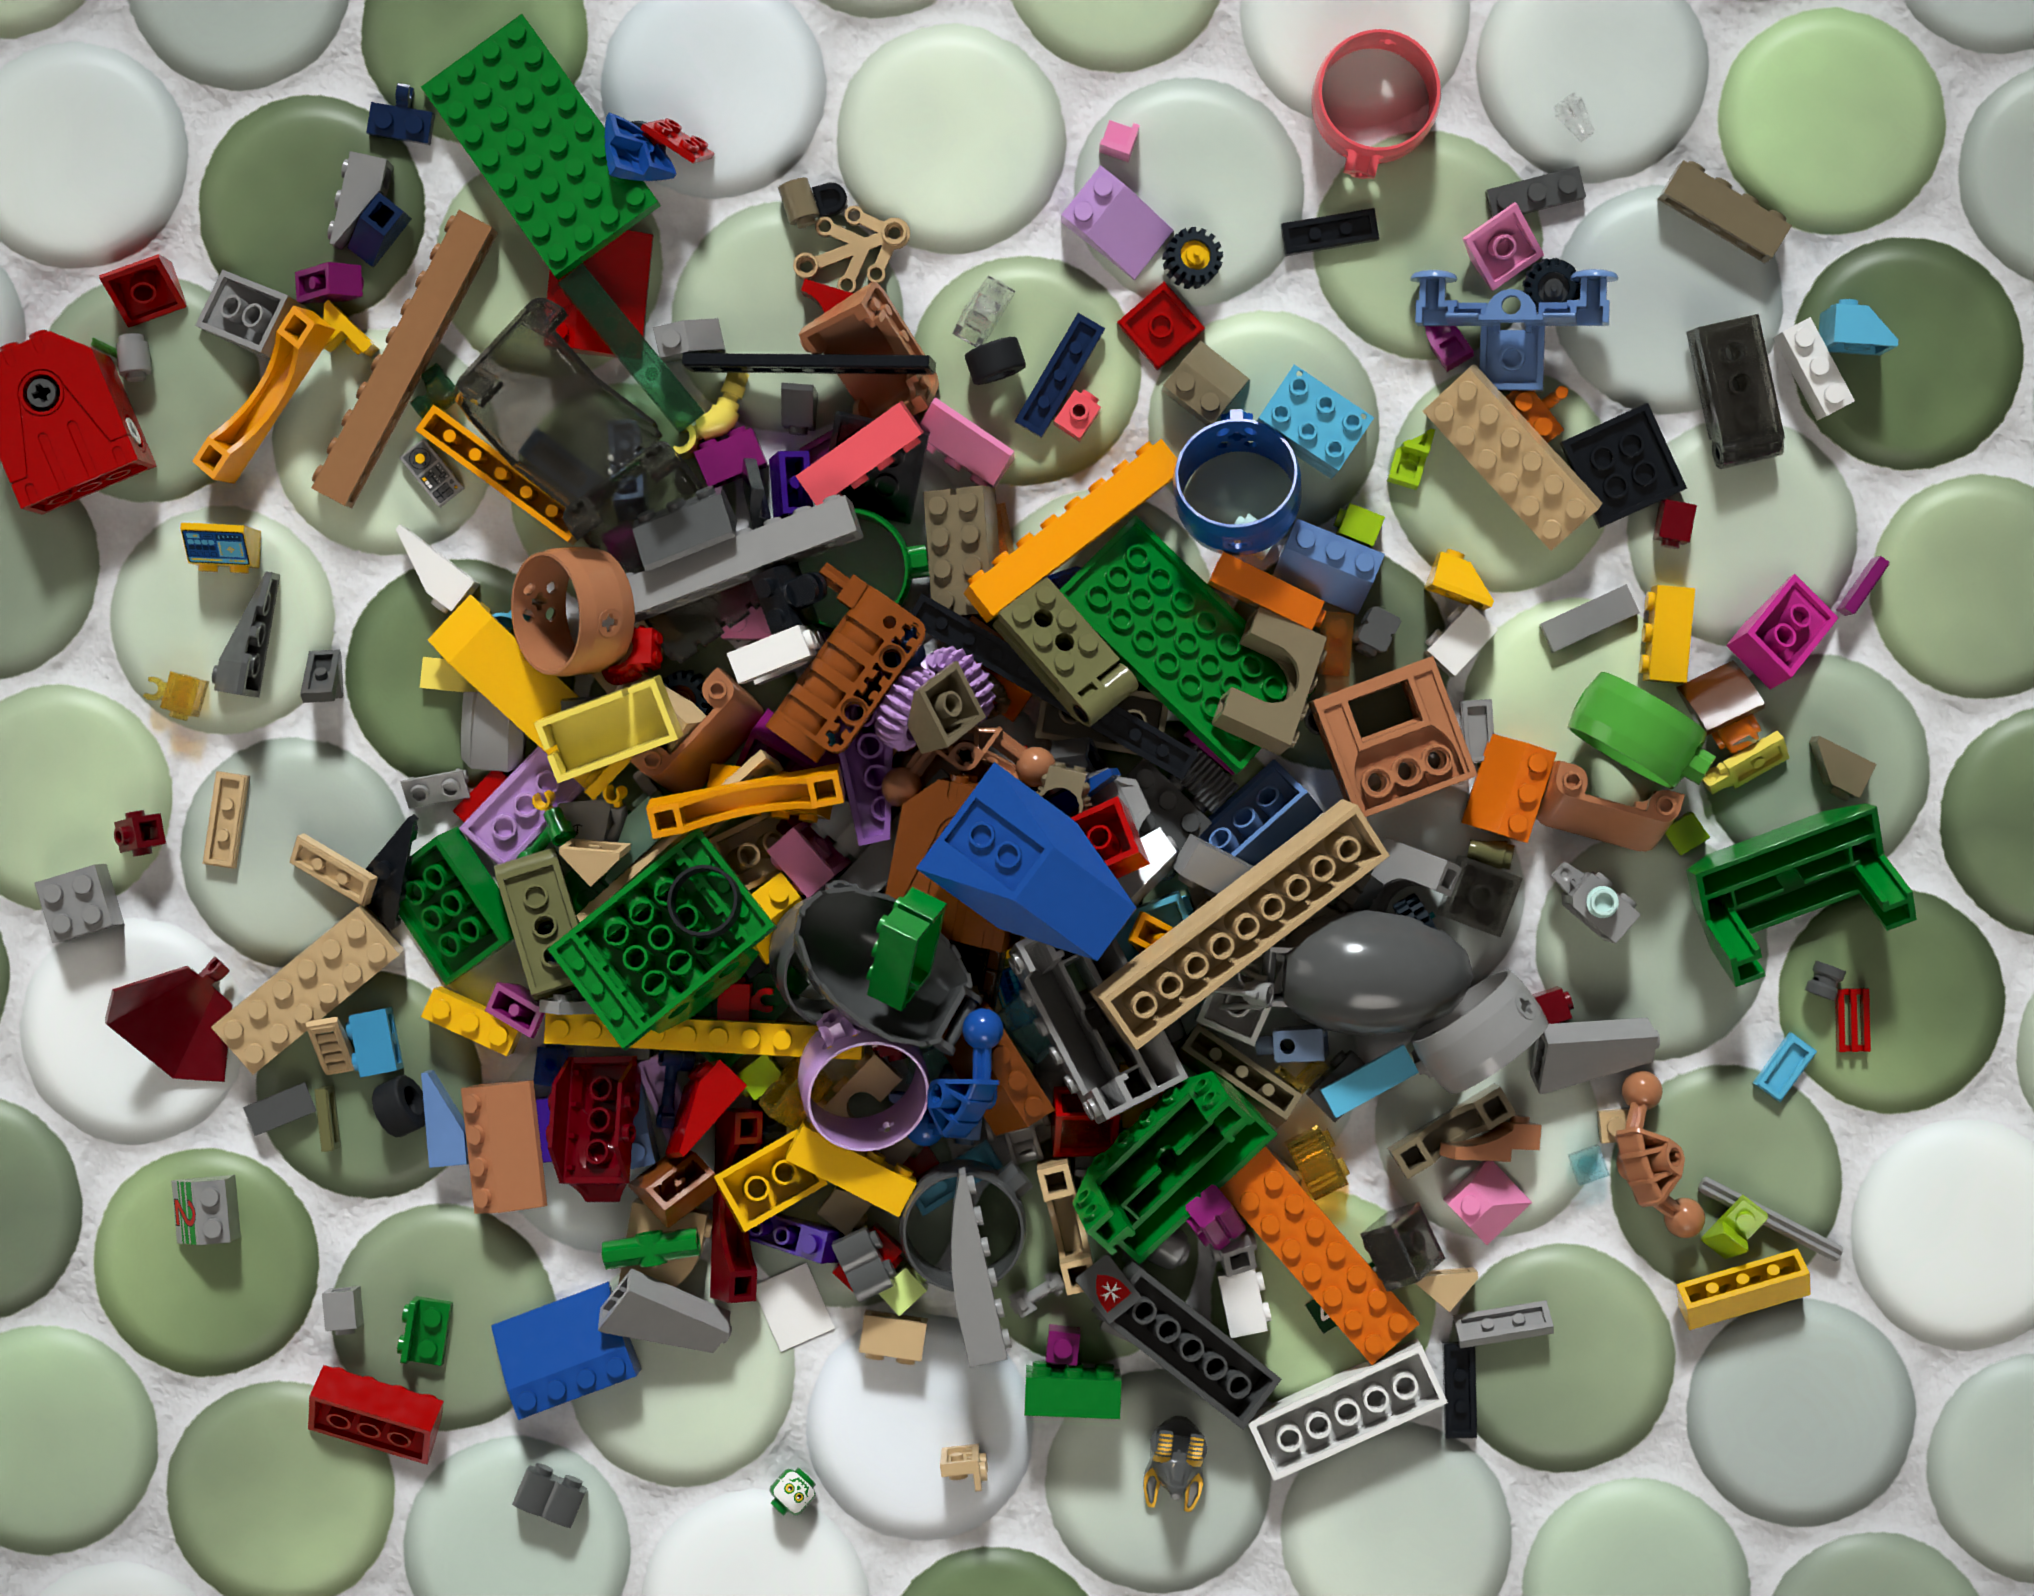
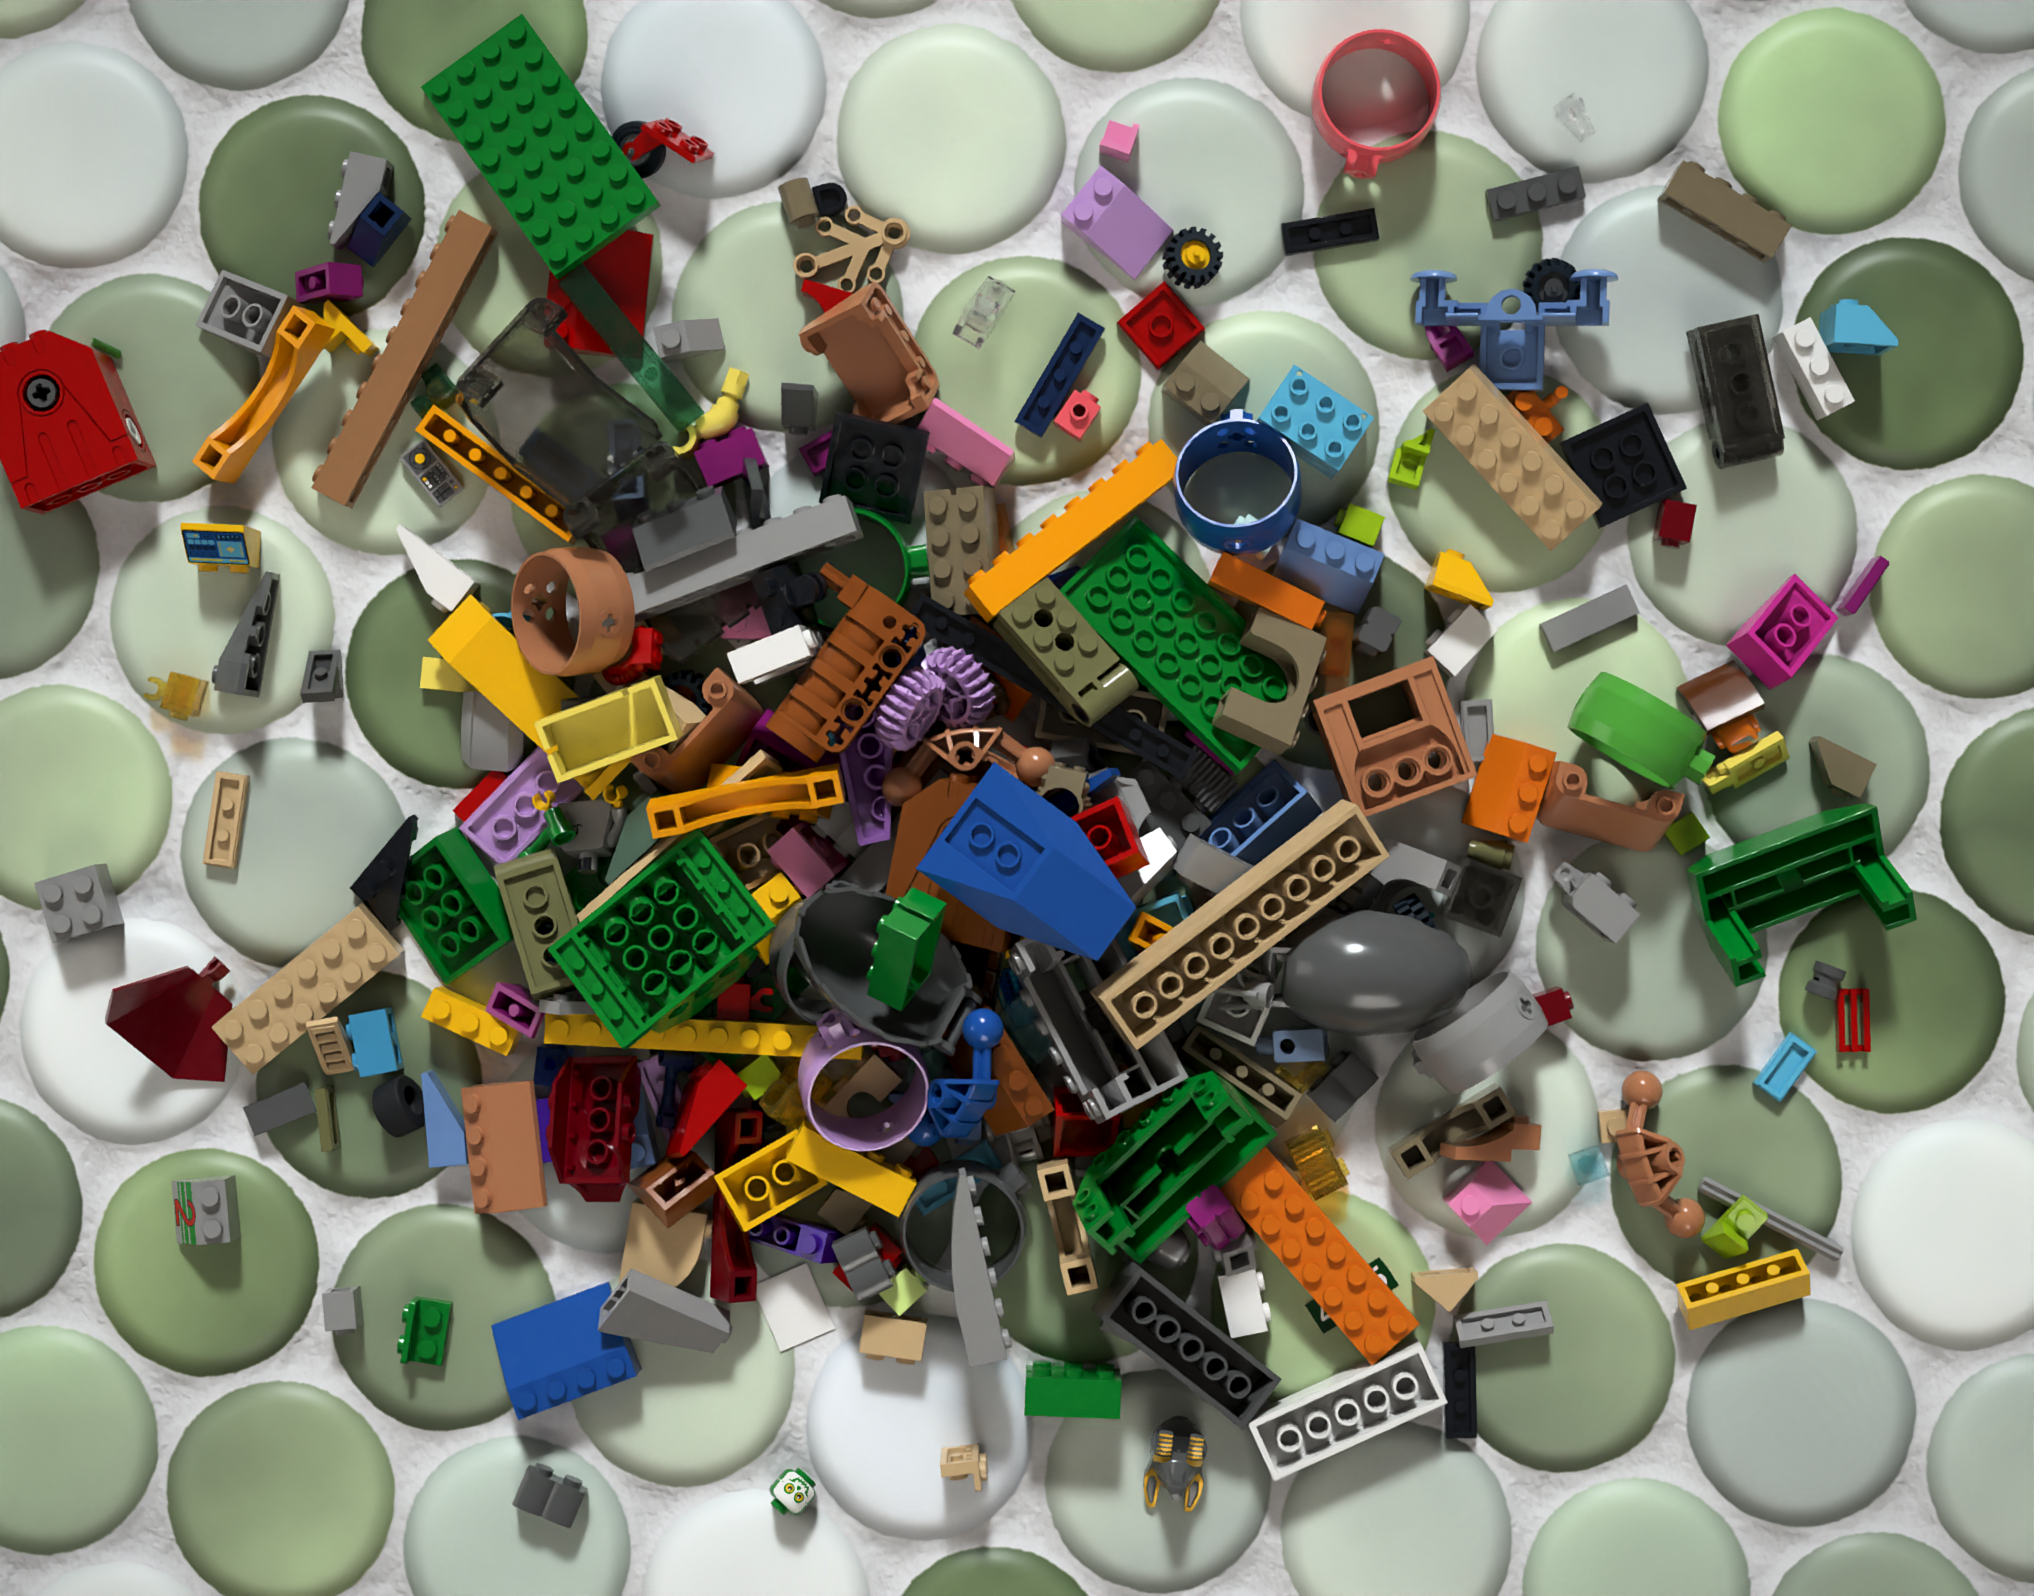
(133, 357): light grey brick -> none
(139, 833): dark red brick -> none
(144, 289): red slope -> none
(333, 869): tan tile -> none
(374, 1414): red slope -> none
(401, 121): dark blue plate -> none
(436, 788): light grey hinge -> none
(593, 857): tan slope -> none
(632, 154): blue brick -> none
(651, 1248): green piece -> none
(678, 882): black tyre -> none
(785, 488): dark purple brick -> none
(809, 363): black tile -> none
(861, 453): coral brick -> none
(943, 710): dark tan slope -> none
(995, 360): black tyre -> none
(1023, 1301): light grey bar -> none
(1062, 1344): magenta brick -> none
(1108, 1288): dark grey sticker -> none
(1369, 1081): medium azure tile -> none
(1402, 1246): clear smoke brick -> none
(1502, 247): bright pink slope -> none
(1590, 1050): light grey slope -> none
(1602, 902): light aqua plate -> none
(1667, 634): yellow brick -> none

